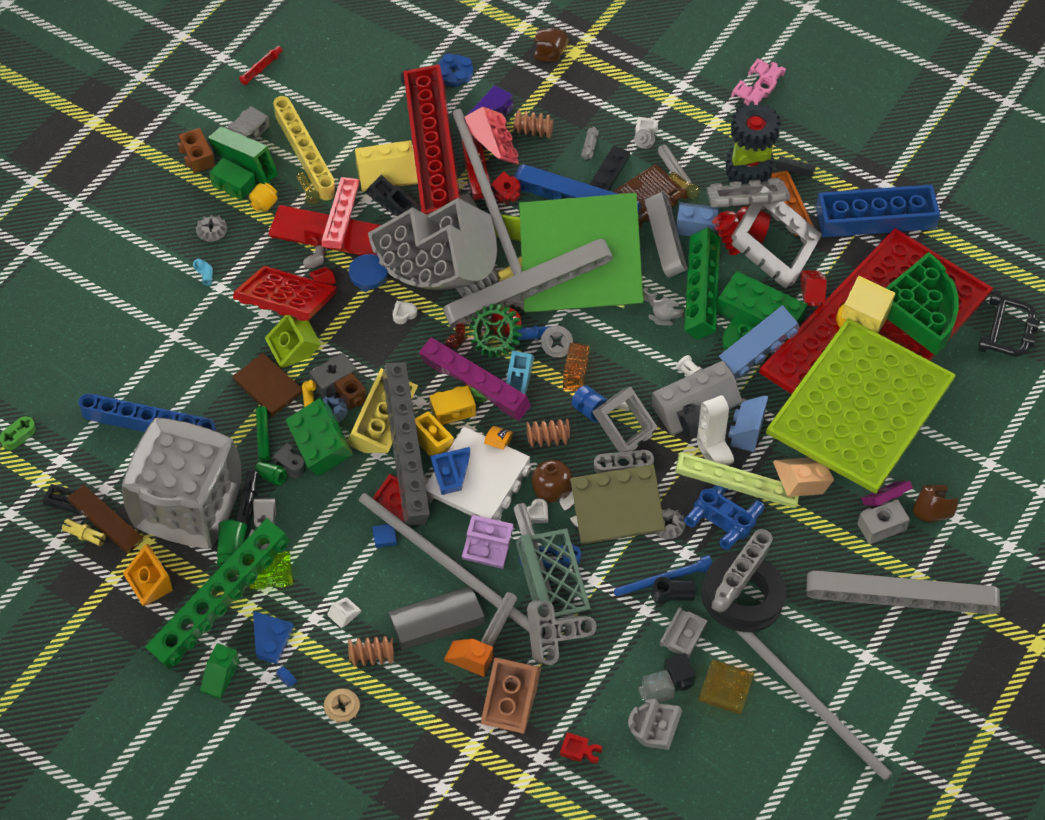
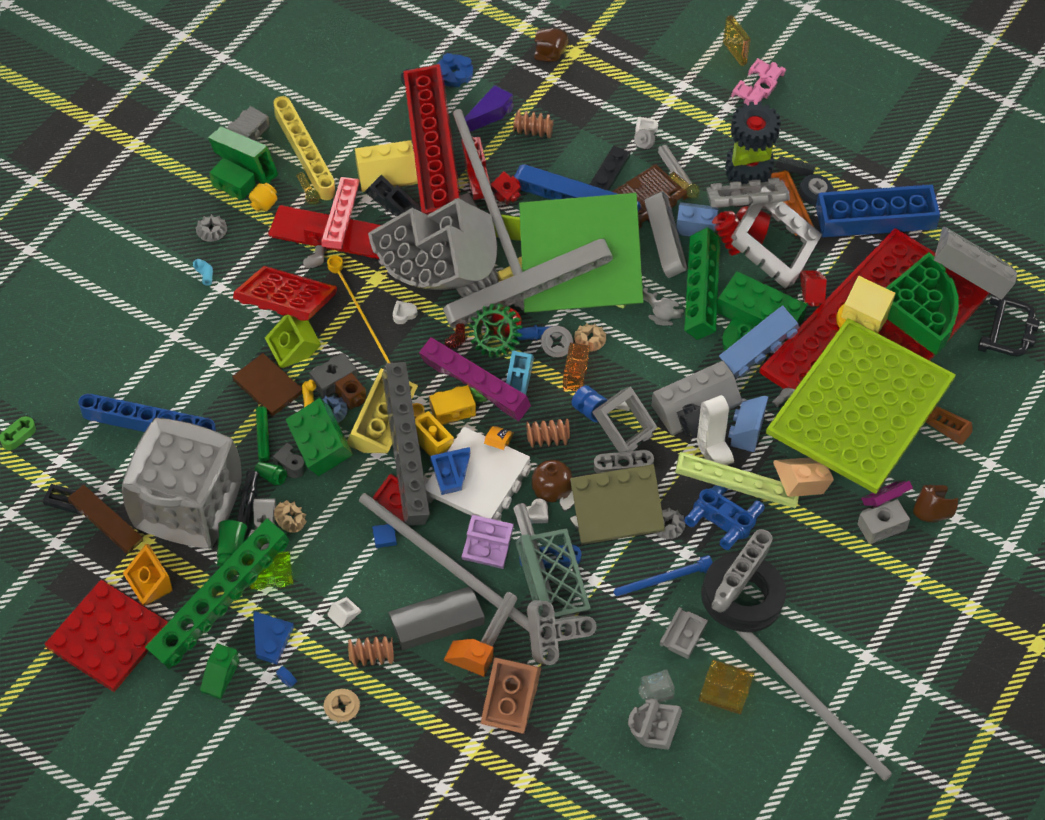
(84, 532): light yellow pin -> none
(106, 635): none -> red plate
(196, 150): dark orange brick -> none
(259, 66): red piece -> none
(285, 521): none -> tan gear
(323, 275): red slope -> none
(335, 265): none -> yellow piece
(367, 272): blue tile -> none
(491, 131): coral slope -> none
(577, 747): red plate -> none
(589, 144): light grey axle -> none
(596, 342): none -> tan gear
(674, 590): black piece -> none
(680, 672): black brick -> none
(686, 363): white bush -> none
(736, 40): none -> clear yellow tile
(783, 396): none -> light grey bar
(812, 186): none -> black wheel
(903, 592): light grey beam -> none
(962, 428): none -> dark orange slope
(974, 263): none -> light grey slope

